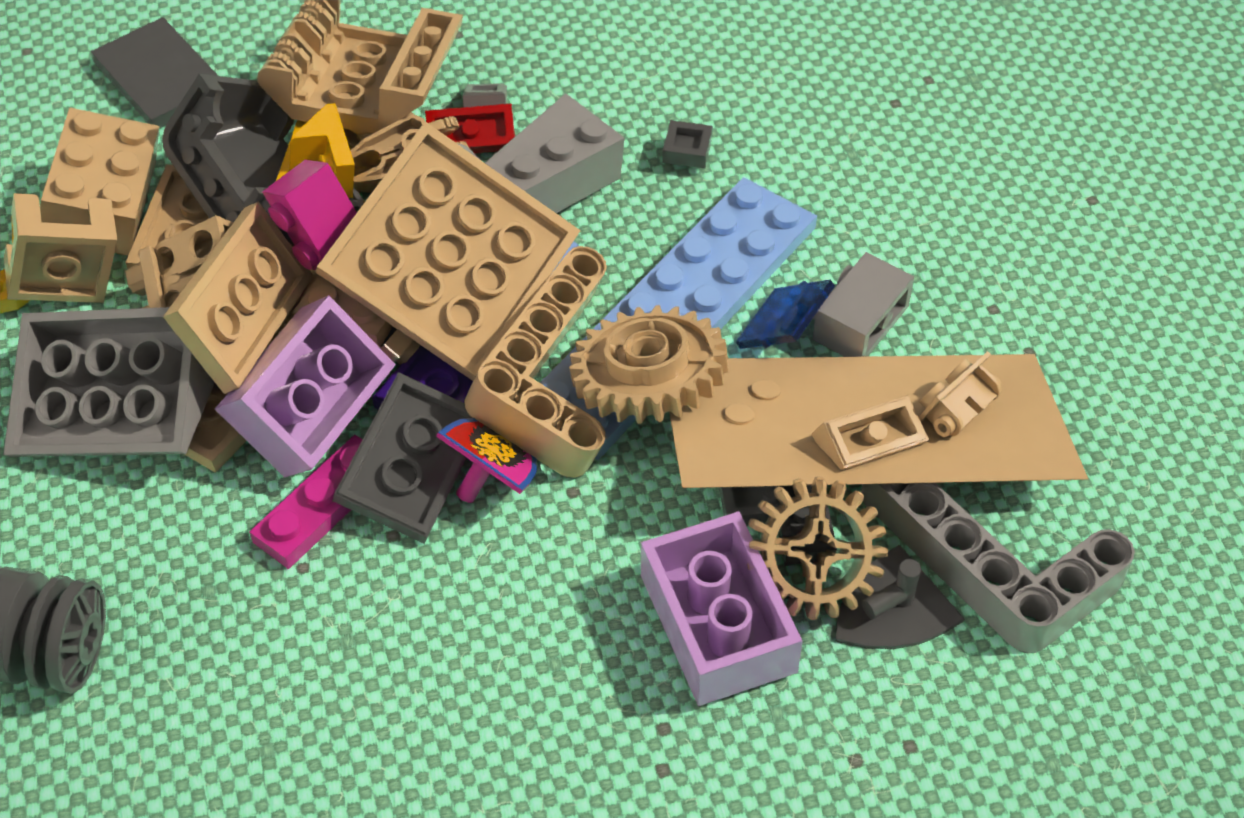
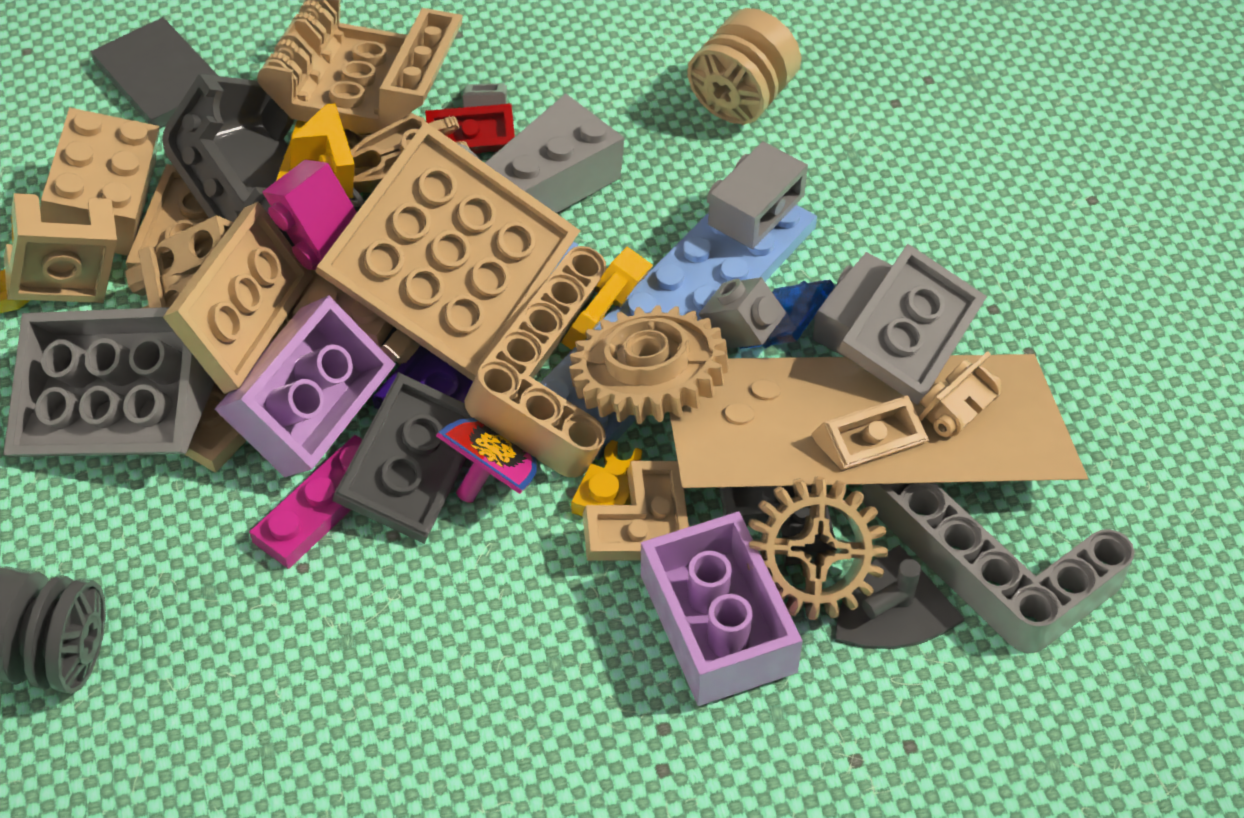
(605, 484): none -> yellow plate
(612, 289): none -> yellow piece
(655, 510): none -> tan plate
(687, 144): dark grey plate -> none
(744, 66): none -> tan wheel
(744, 312): none -> light grey brick
(756, 194): none -> light grey brick
(912, 324): none -> light grey plate

